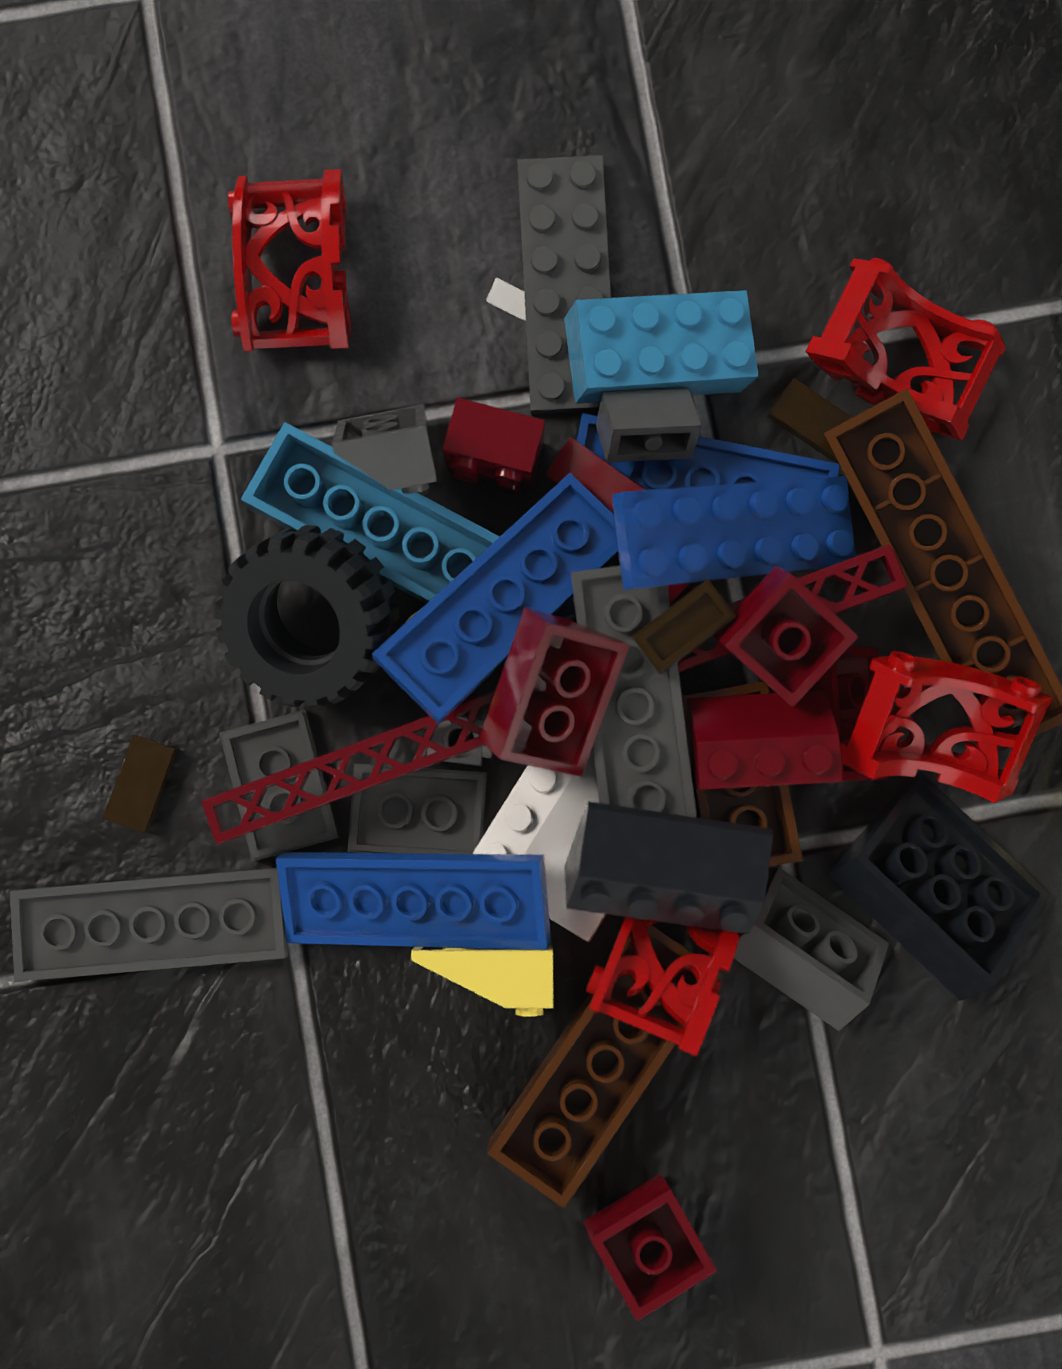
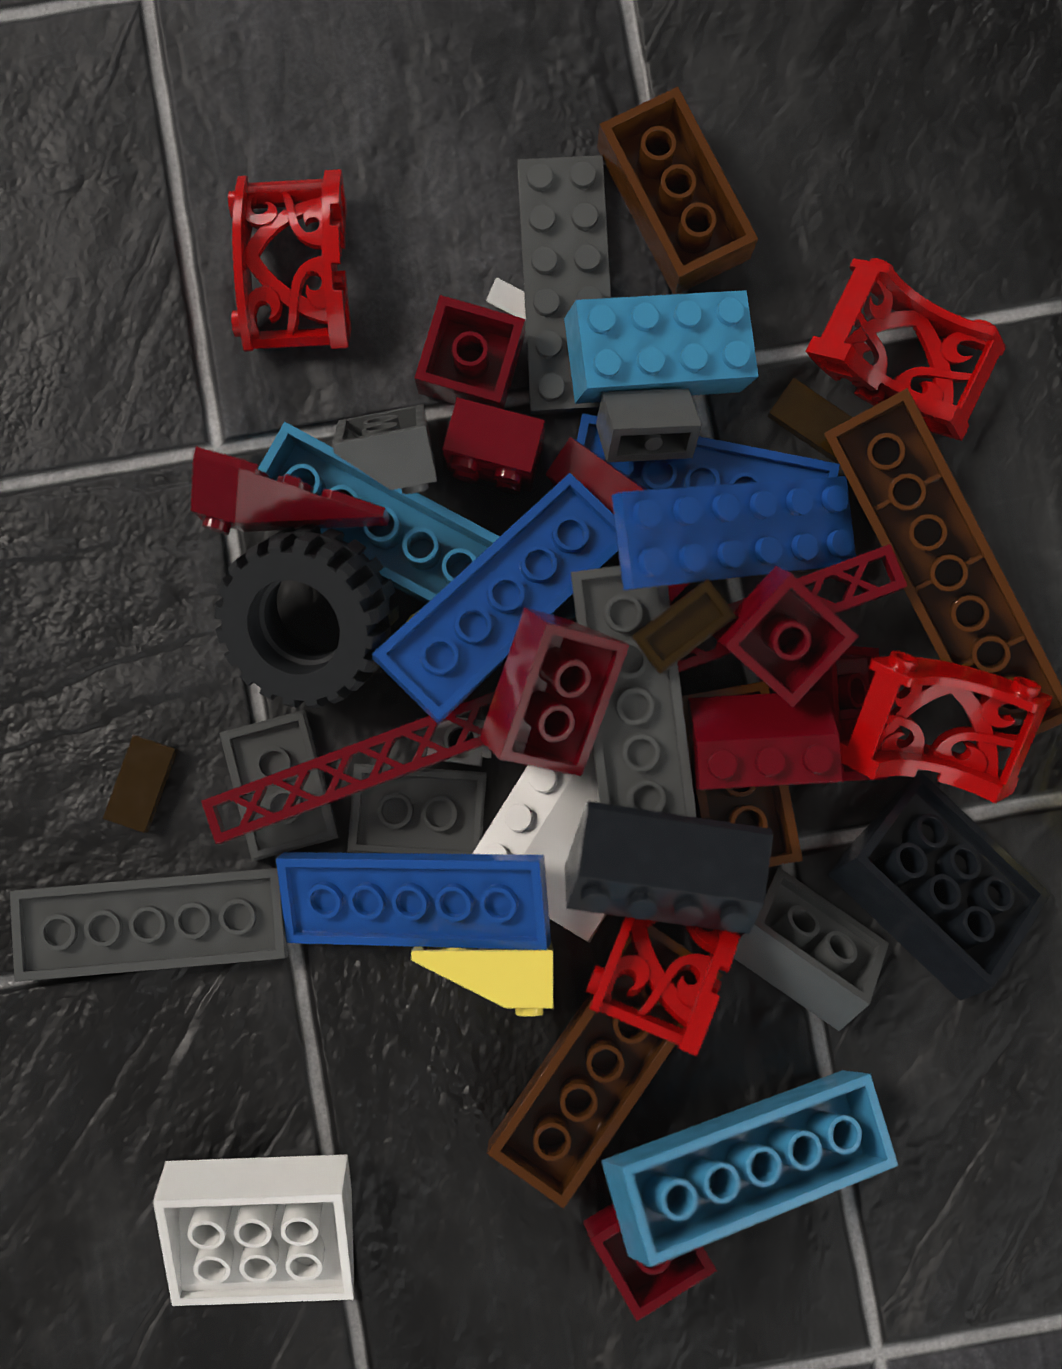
(241, 497): none -> dark red wedge
(256, 1229): none -> white slope
(469, 353): none -> dark red brick
(676, 191): none -> reddish brown brick
(748, 1166): none -> dark azure brick

